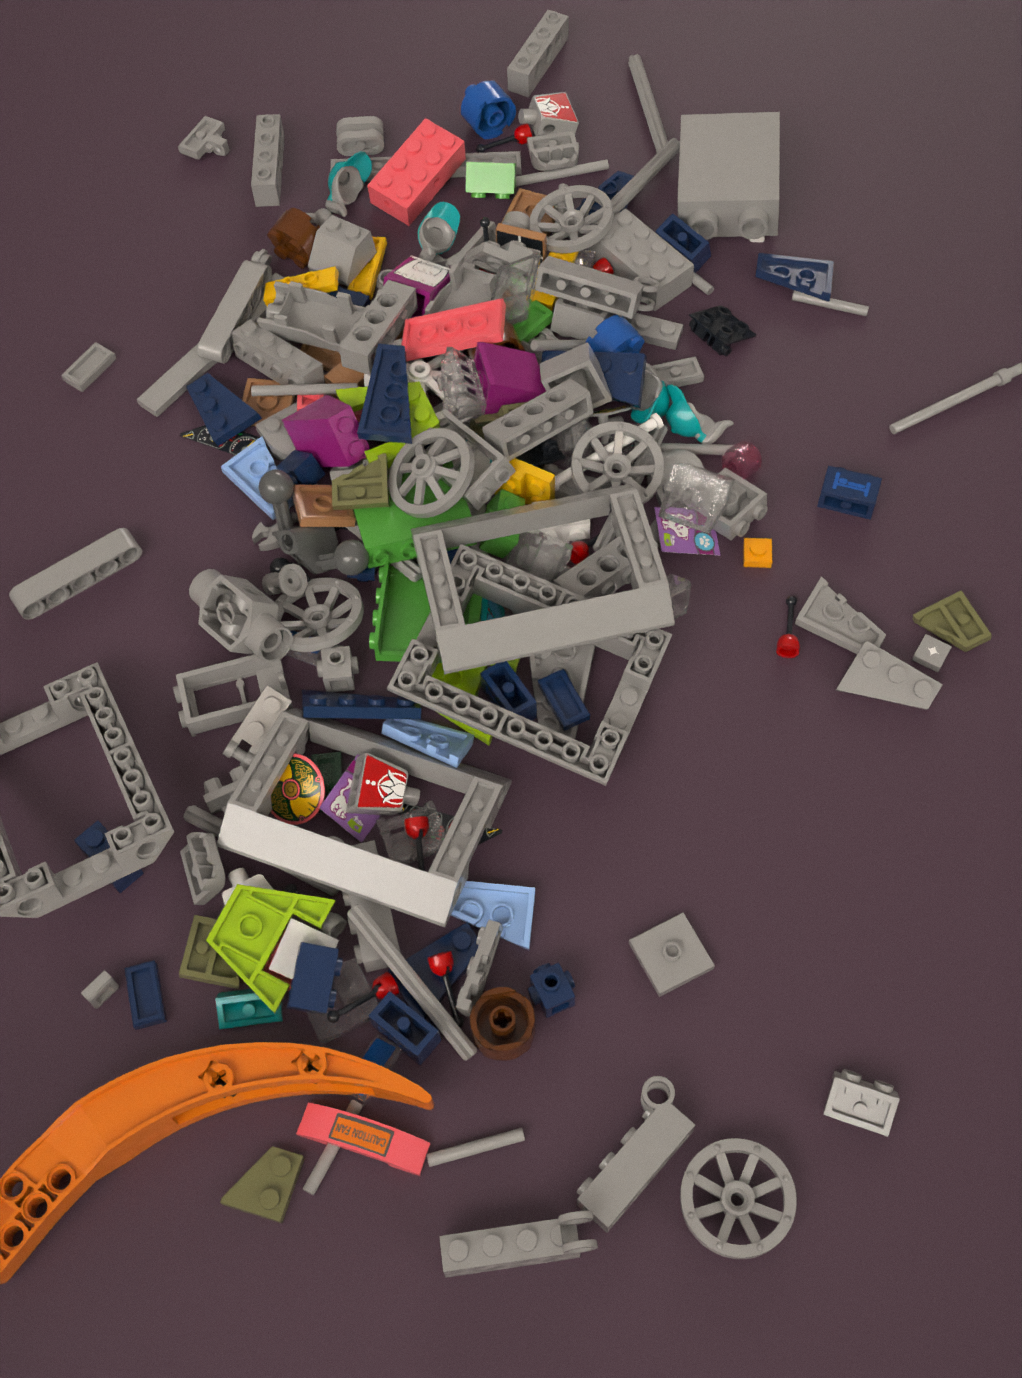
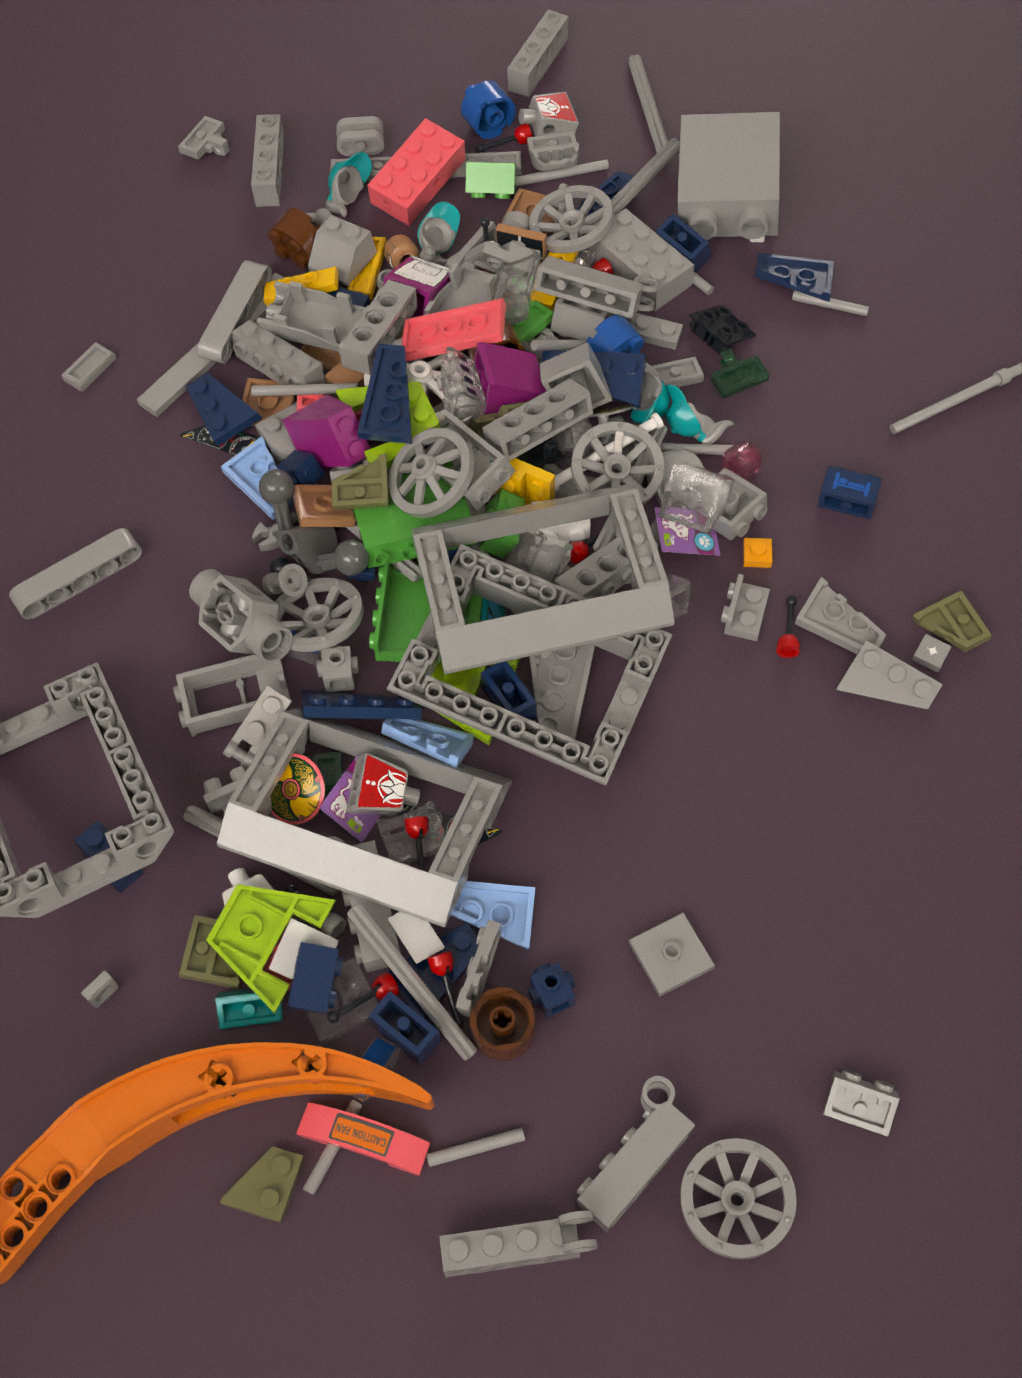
(145, 995): dark blue tile -> none
(203, 867): light grey slope -> none
(262, 257): light grey plate -> none
(399, 249): none -> medium nougat head
(416, 936): none -> white sticker
(563, 699): dark blue tile -> none
(738, 375): none -> clear green plate
(746, 609): none -> light grey bracket

